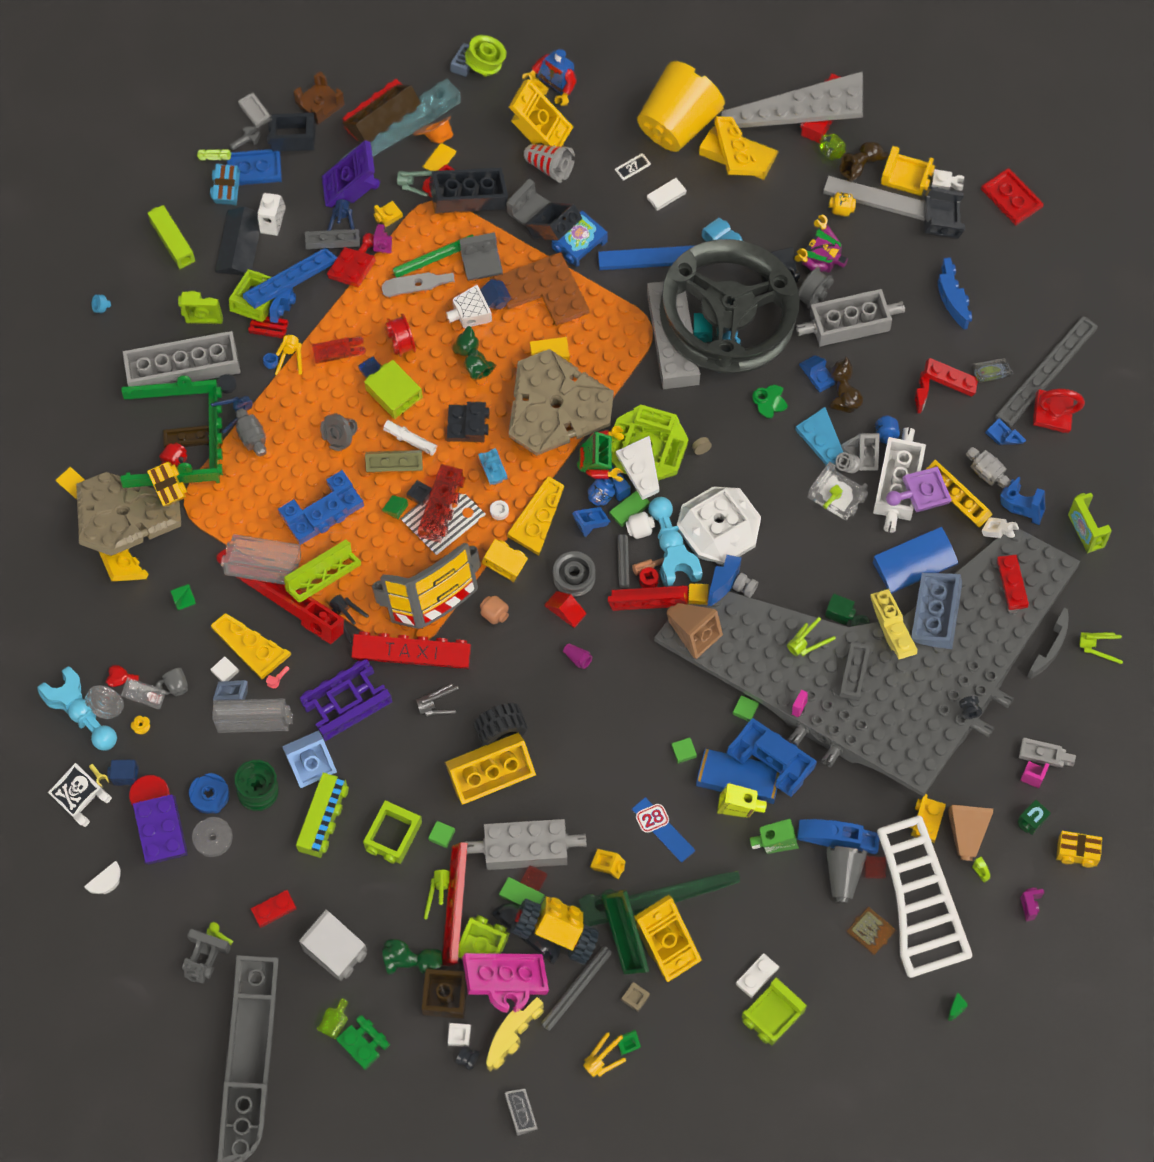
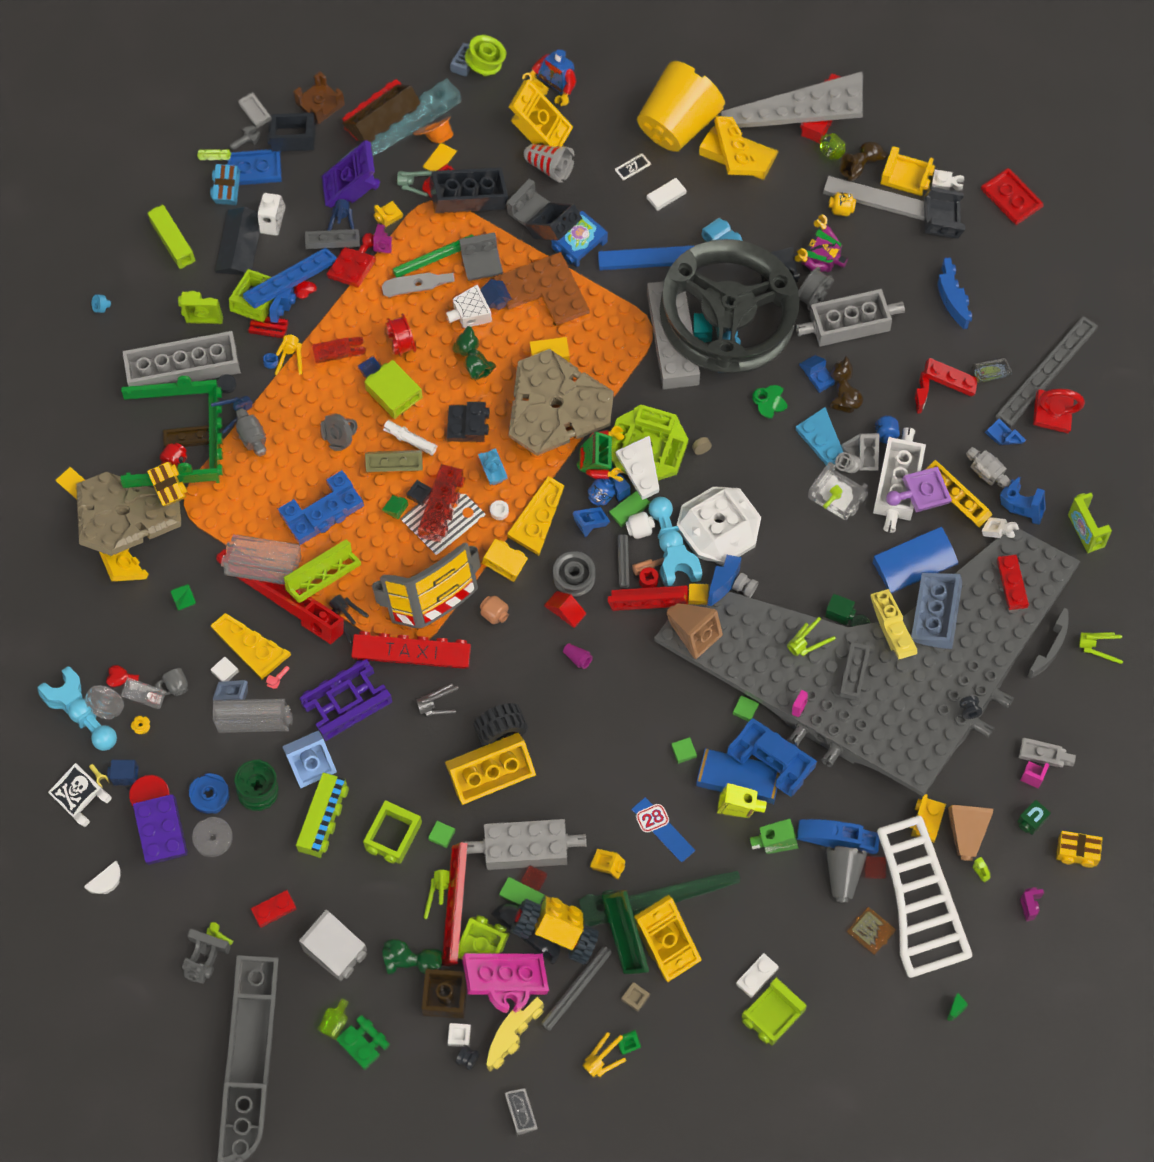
(304, 289): none -> red rock

